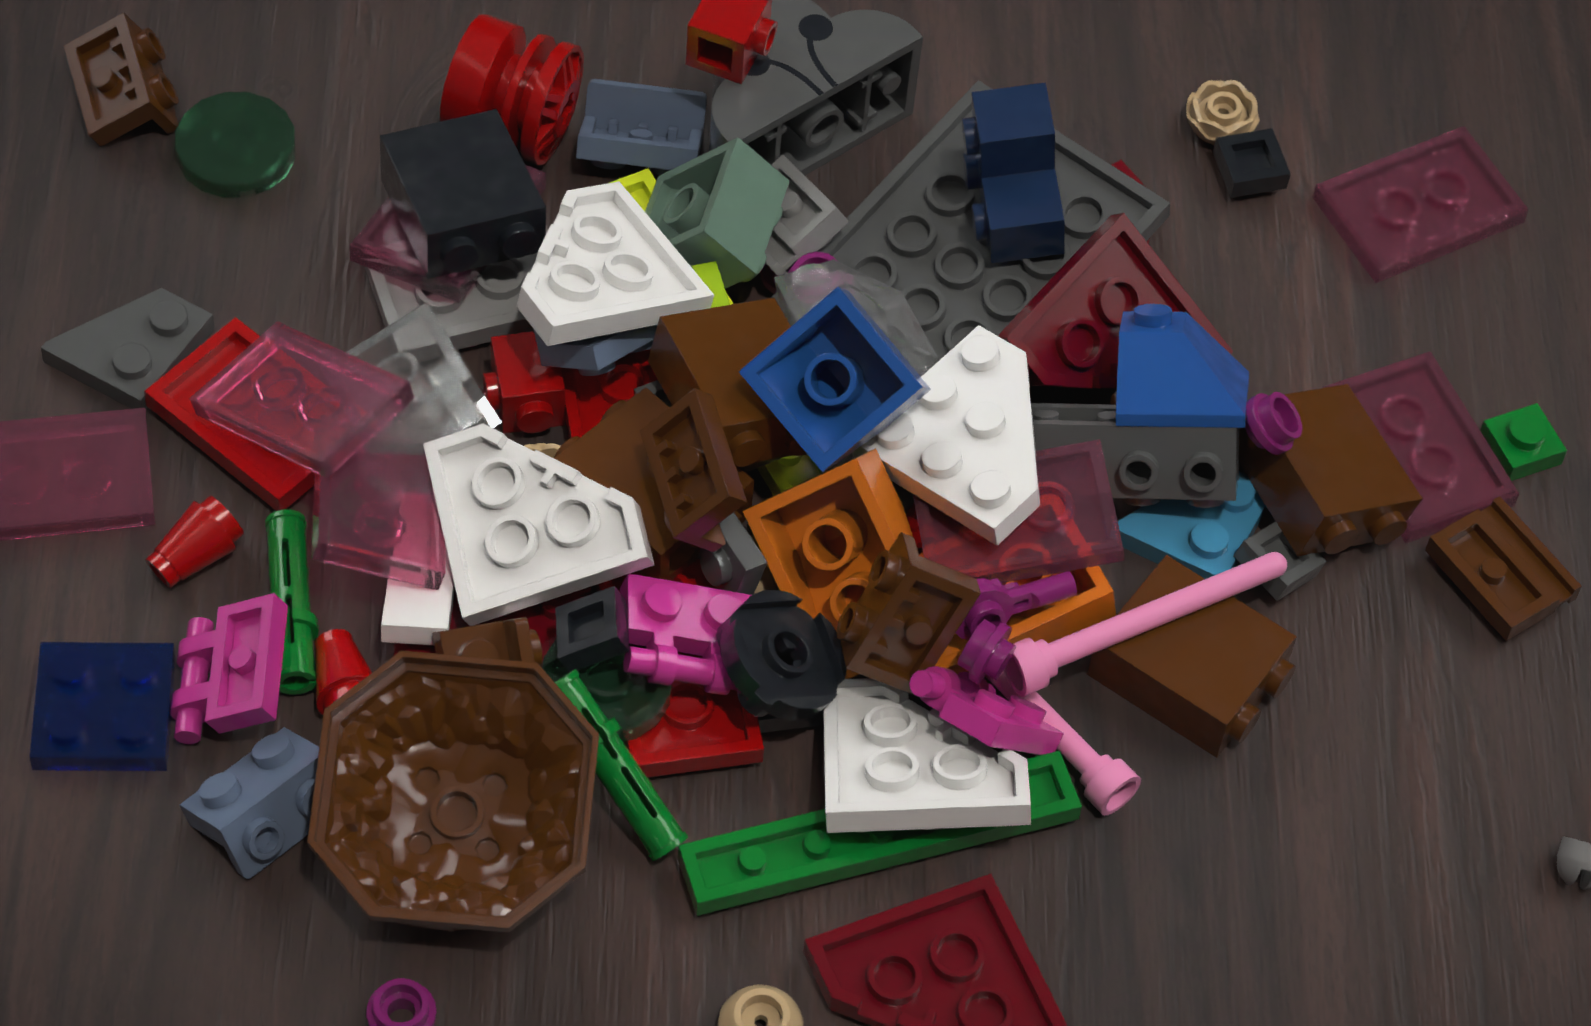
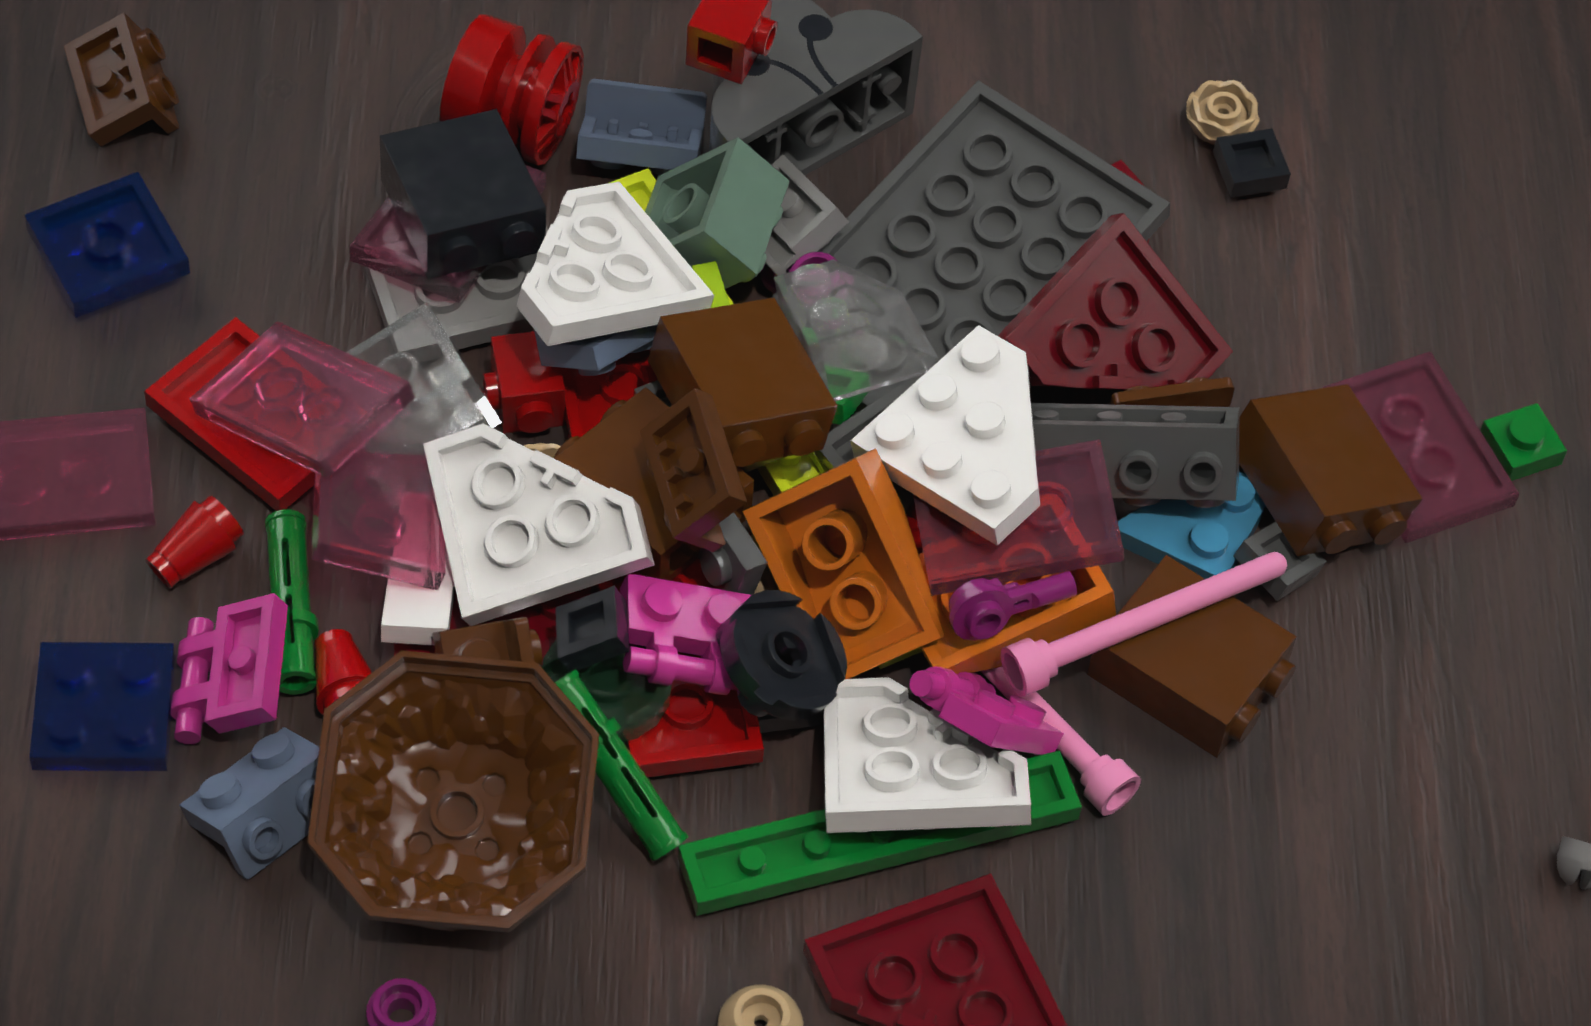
(107, 244): none -> clear blue plate
(130, 345): dark grey wing -> none
(235, 144): clear green tile -> none
(834, 379): blue slope -> none
(904, 615): reddish brown bracket -> none
(987, 651): magenta plate -> none
(1013, 166): dark blue brick -> none
(1176, 373): blue slope -> none
(1272, 422): magenta plate -> none
(1420, 204): clear pink tile -> none
(1502, 568): reddish brown plate -> none

